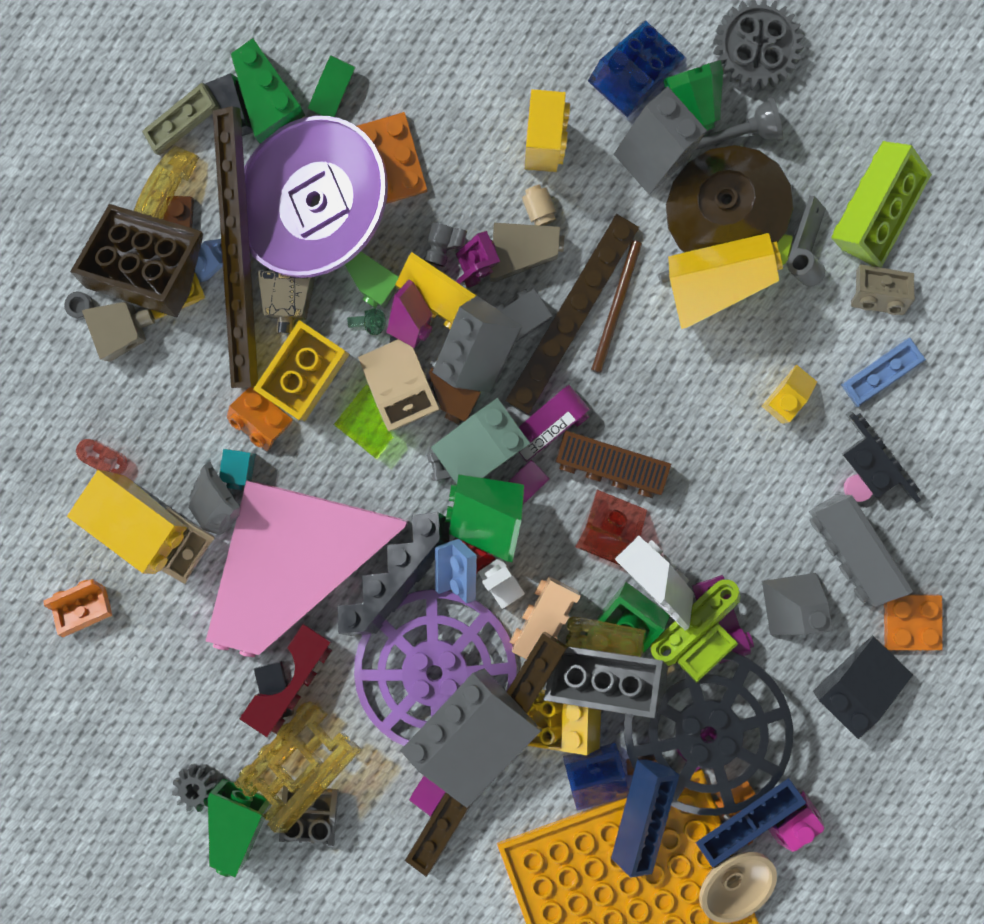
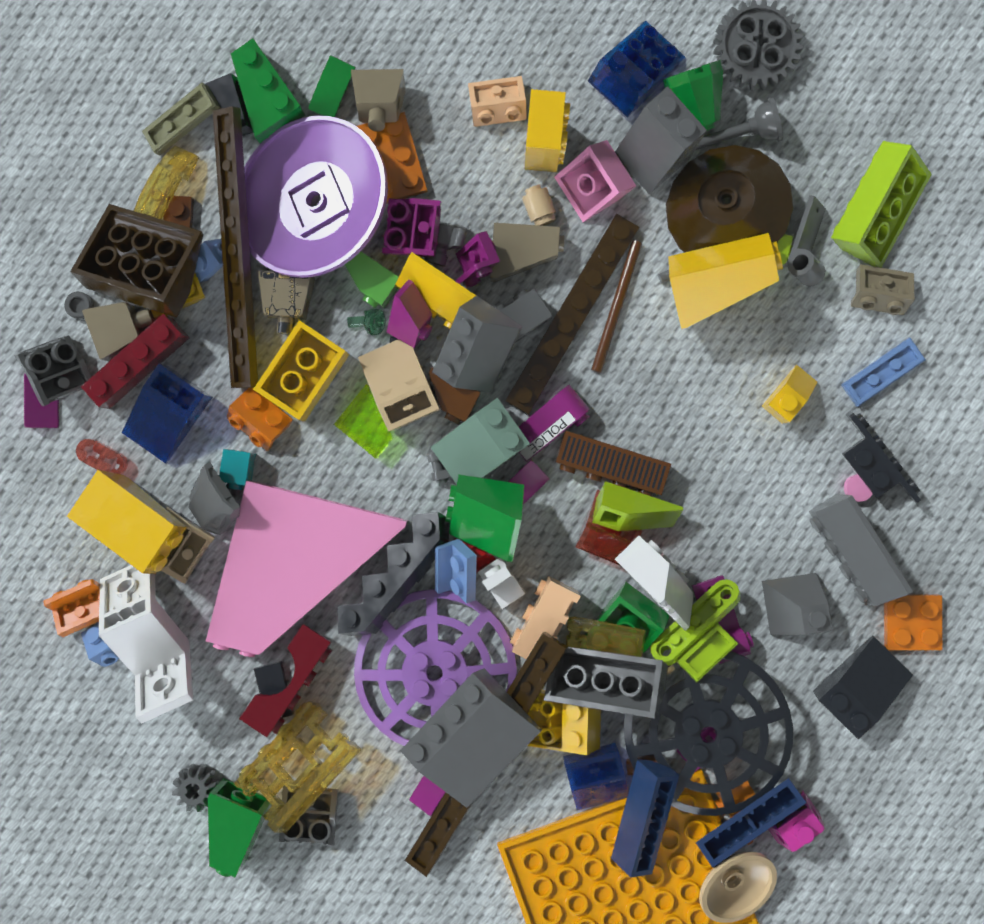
(37, 415): none -> magenta slope
(54, 369): none -> dark grey slope
(96, 648): none -> medium blue bracket
(135, 362): none -> dark red brick
(145, 642): none -> white bracket
(165, 412): none -> clear blue slope
(378, 95): none -> dark tan torso
(416, 227): none -> magenta slope
(497, 101): none -> light nougat bracket
(594, 180): none -> bright pink slope
(630, 510): none -> lime slope

